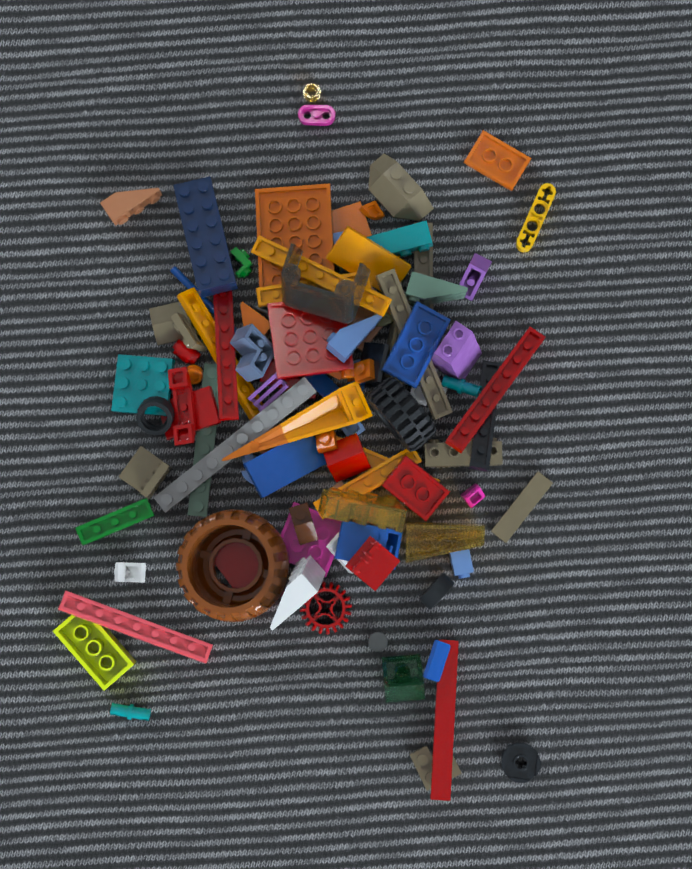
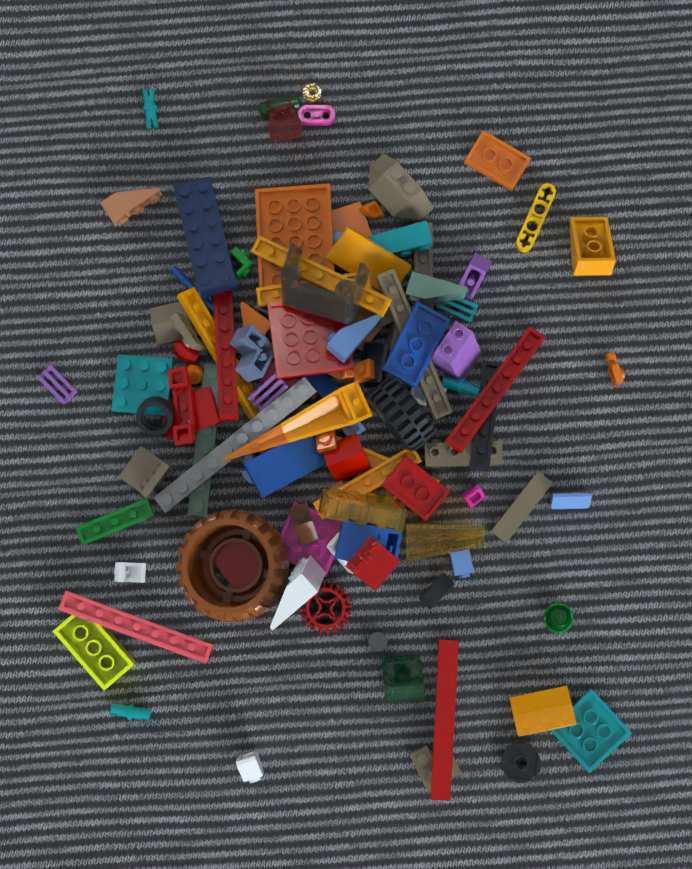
(46, 373): none -> medium lavender tile
(150, 108): none -> teal pin
(250, 767): none -> white slope
(282, 117): none -> clear red piece
(436, 661): blue slope -> none
(459, 315): none -> teal tile
(542, 711): none -> light orange slope
(558, 618): none -> green hair
(570, 500): none -> medium blue slope
(591, 246): none -> light orange slope
(595, 732): none -> teal plate
(615, 372): none -> orange plate

